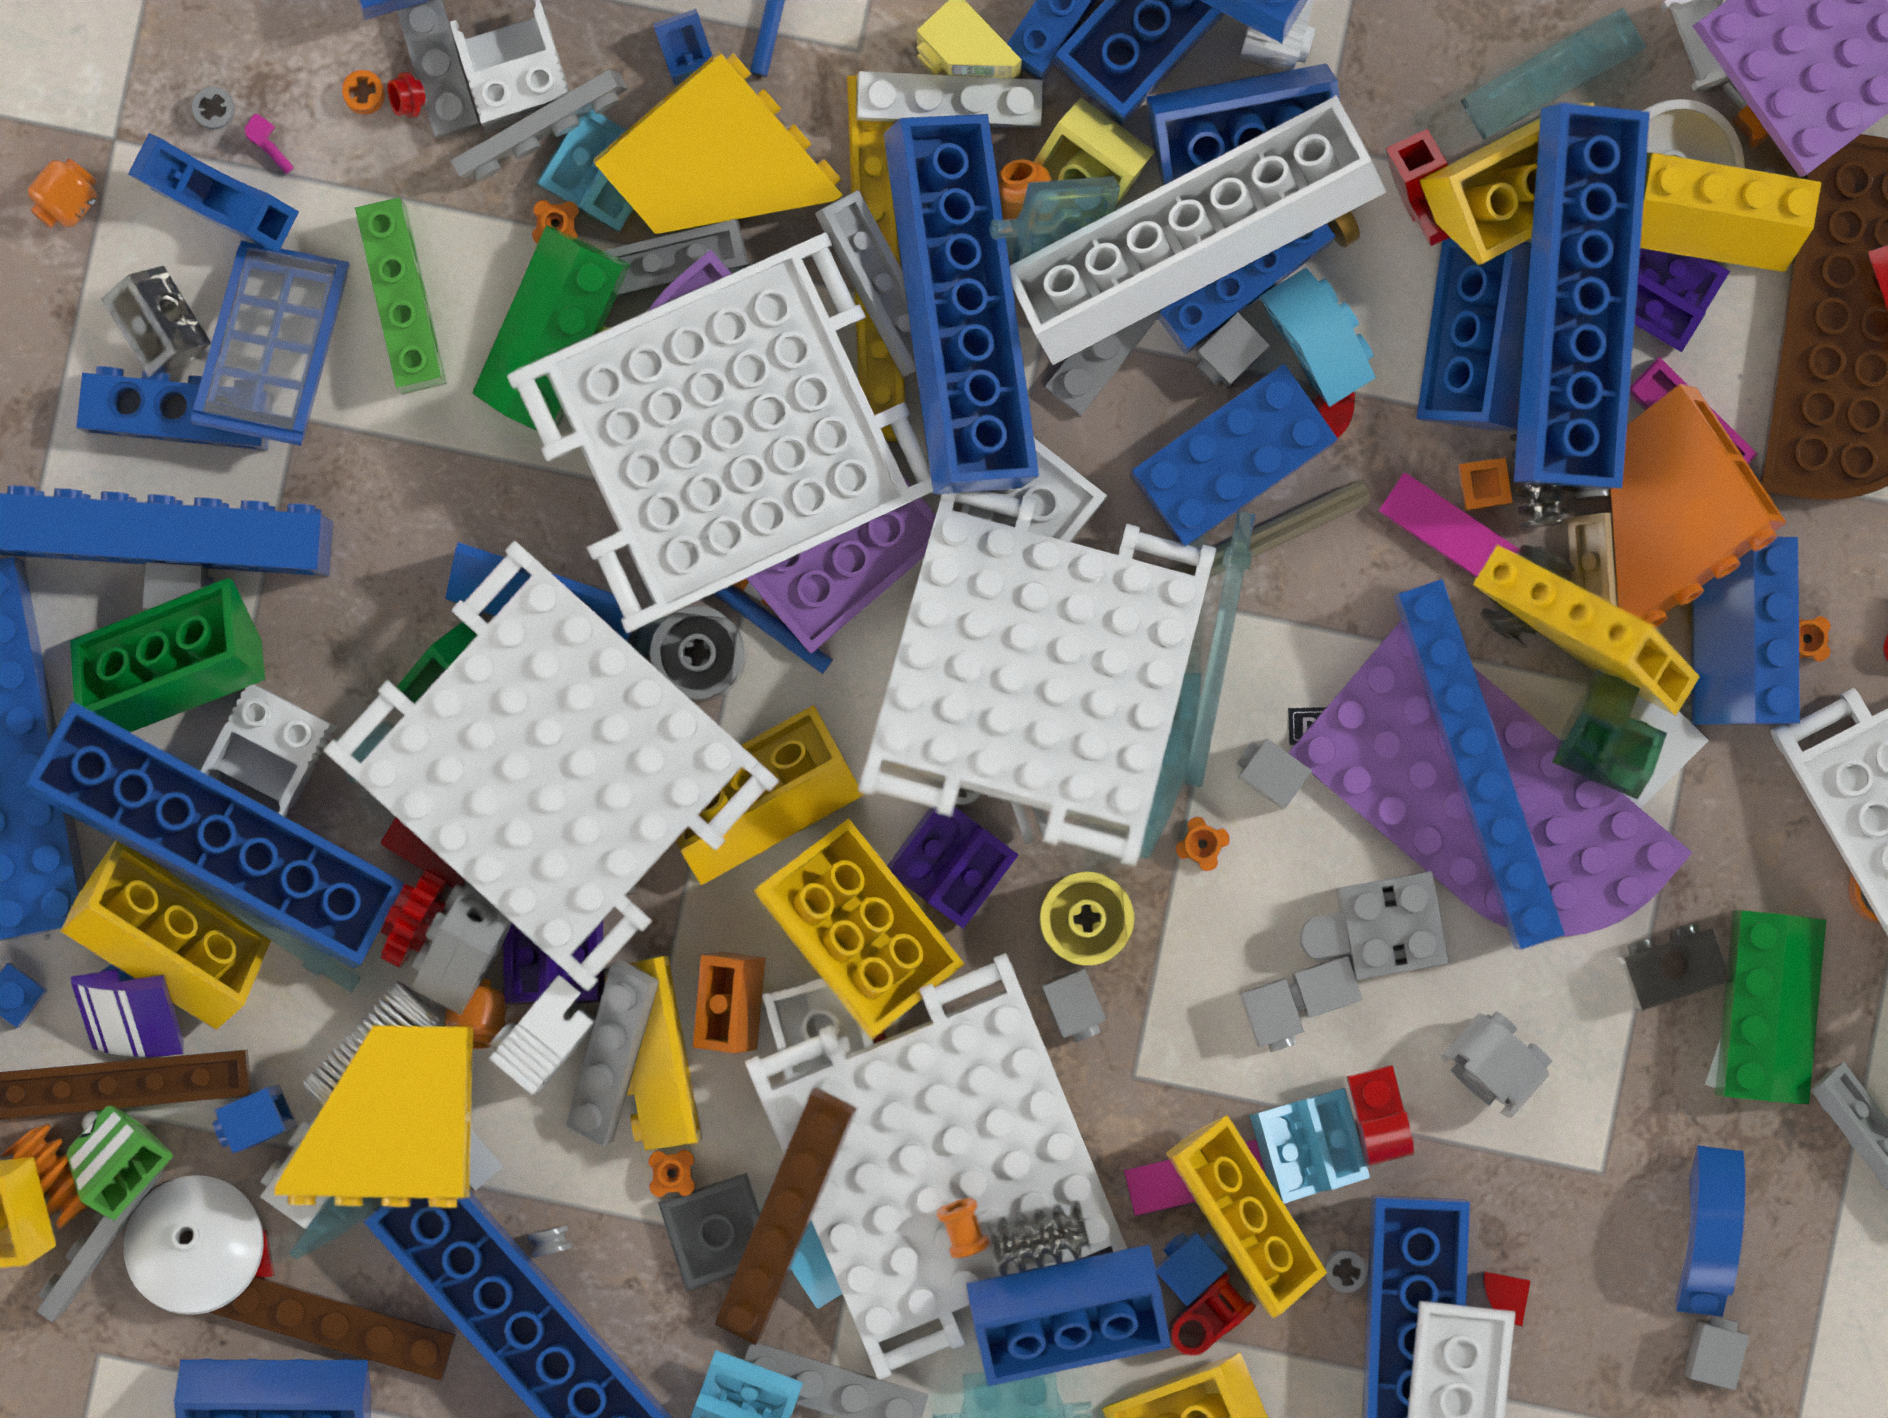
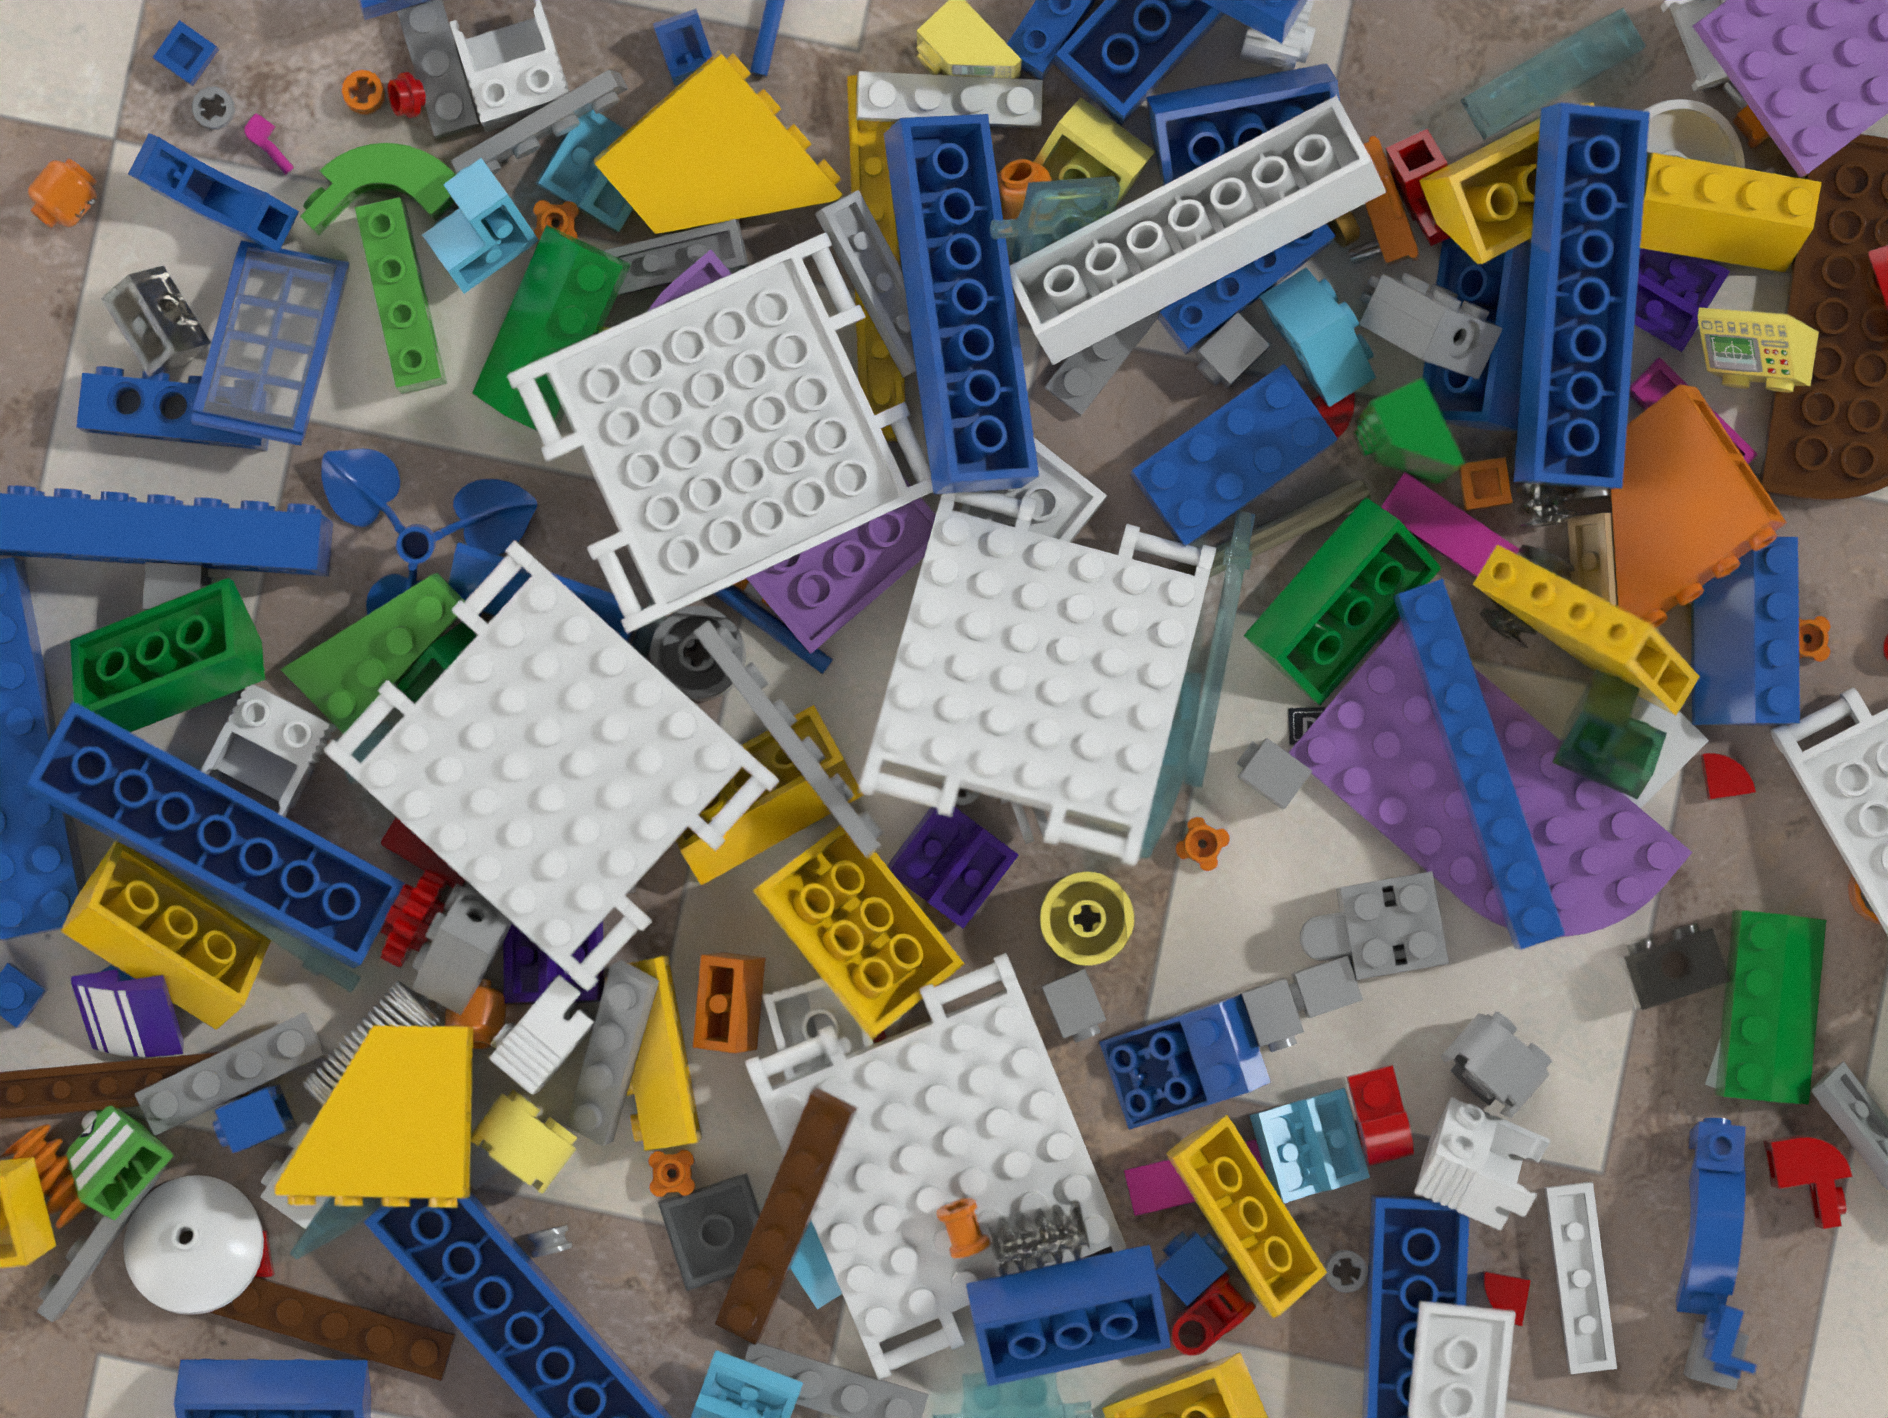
(186, 53): none -> blue plate
(230, 1074): none -> light grey plate
(365, 480): none -> blue plant
(379, 168): none -> bright green arch
(383, 646): none -> bright green wing
(482, 232): none -> medium azure brick
(523, 1142): none -> light yellow brick
(778, 721): none -> light grey plate
(1185, 1062): none -> blue slope
(1341, 600): none -> green slope
(1387, 217): none -> orange piece
(1408, 434): none -> green slope
(1430, 323): none -> light grey brick
(1473, 1164): none -> white piece
(1580, 1278): none -> white plate
(1718, 1145): none -> blue bracket
(1721, 1331): none -> blue bracket
(1725, 777): none -> red tile
(1757, 348): none -> light yellow slope
(1813, 1162): none -> red brick

